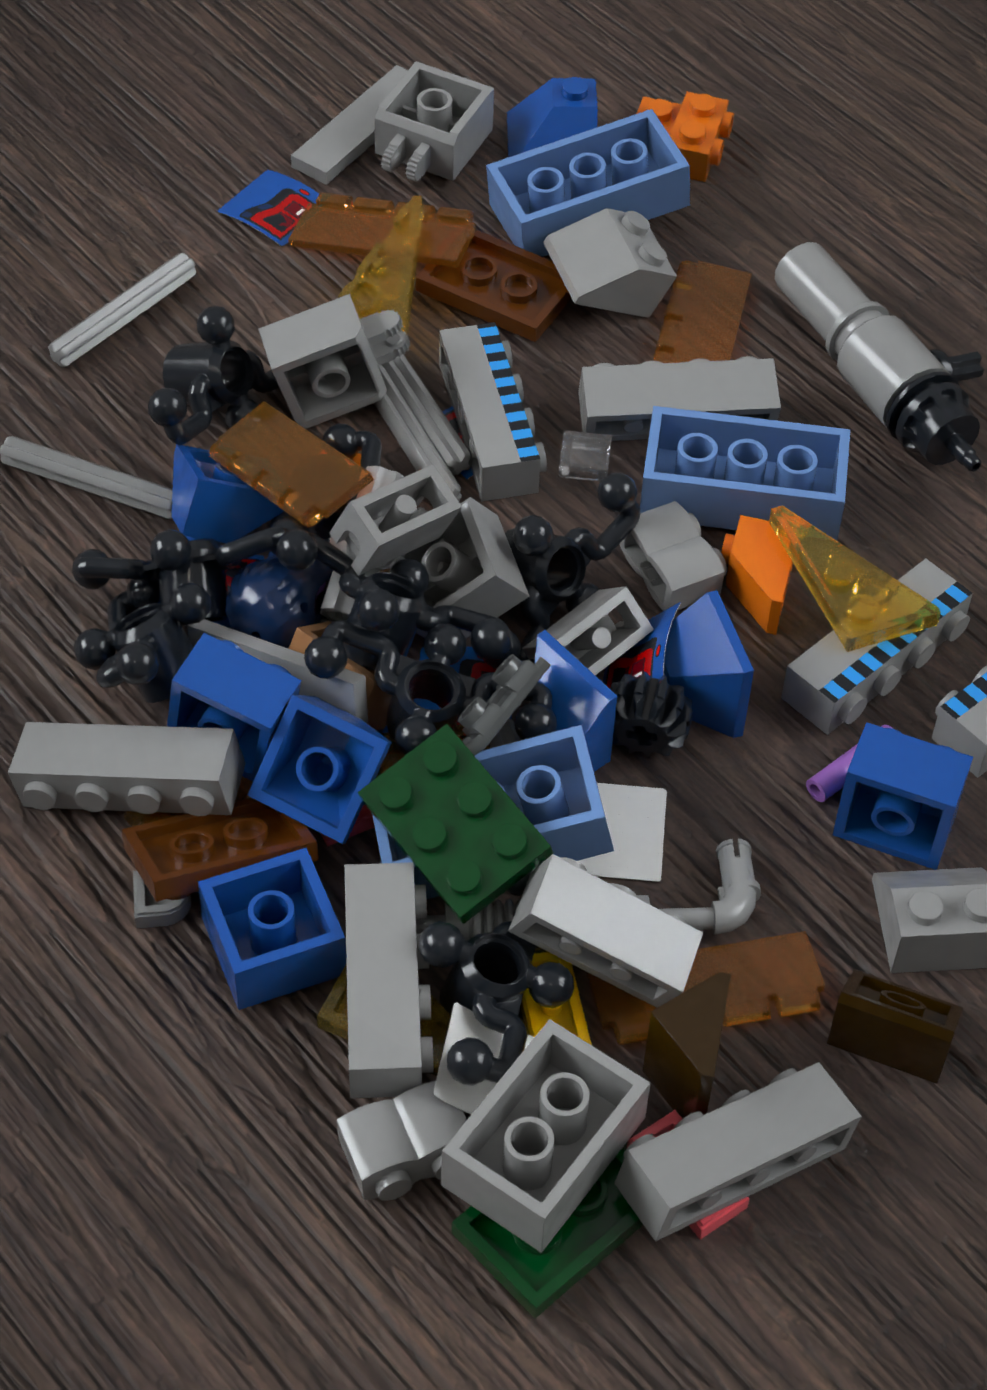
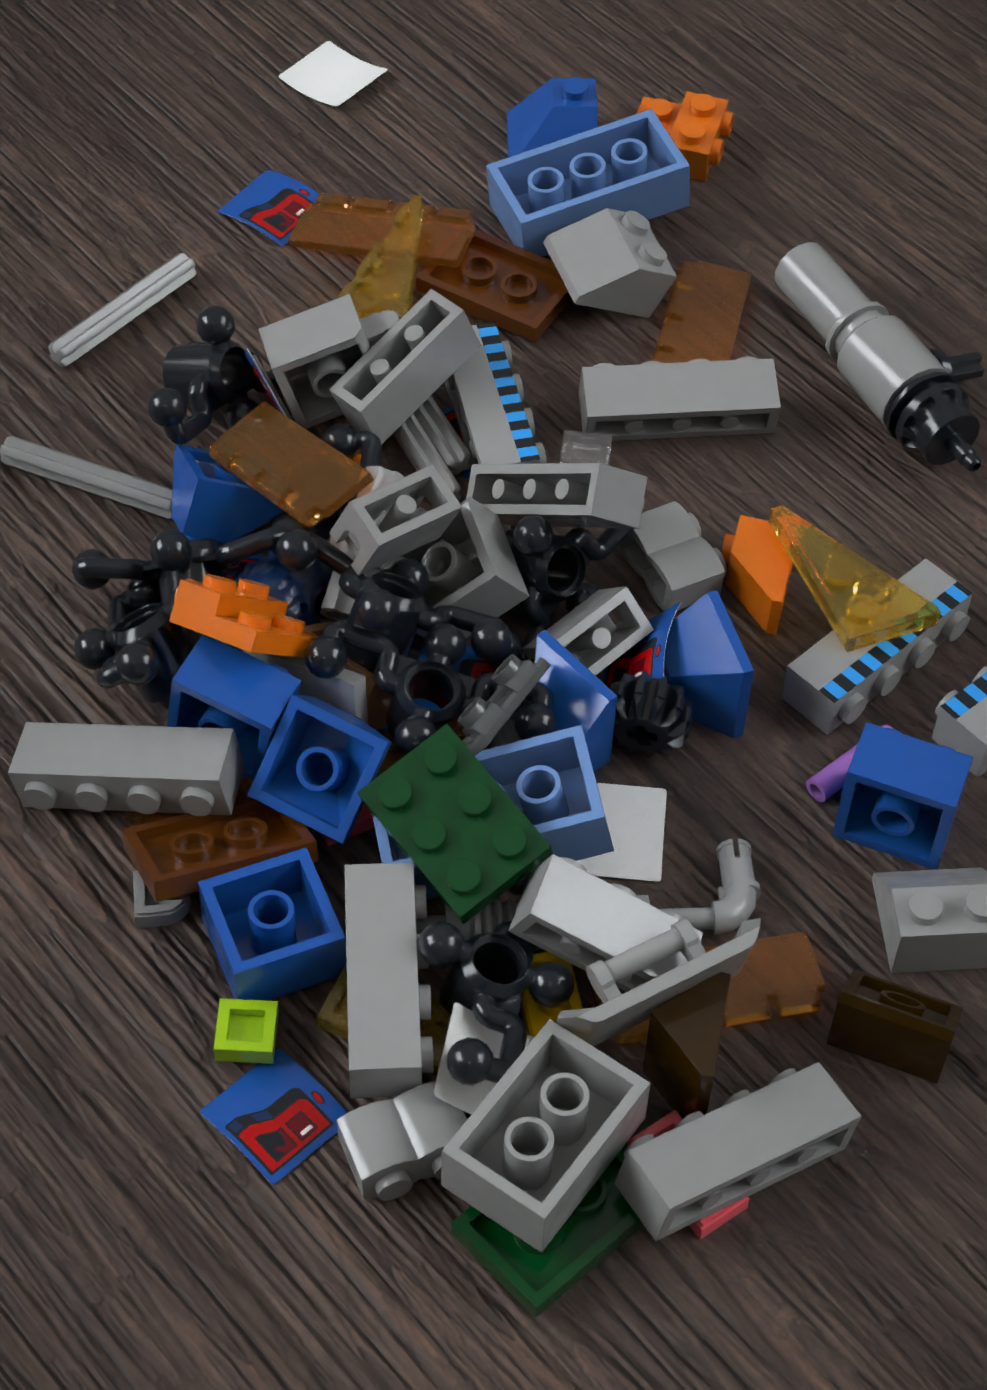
(239, 616): none -> orange plate
(246, 1031): none -> lime plate
(267, 384): none -> sticker
(275, 1115): none -> sticker
(330, 74): none -> white sticker
(345, 135): light grey tile -> none
(406, 366): none -> light grey brick
(432, 122): light grey hinge -> none
(560, 493): none -> light grey brick
(629, 1009): none -> light grey piece
(745, 467): medium blue brick -> none

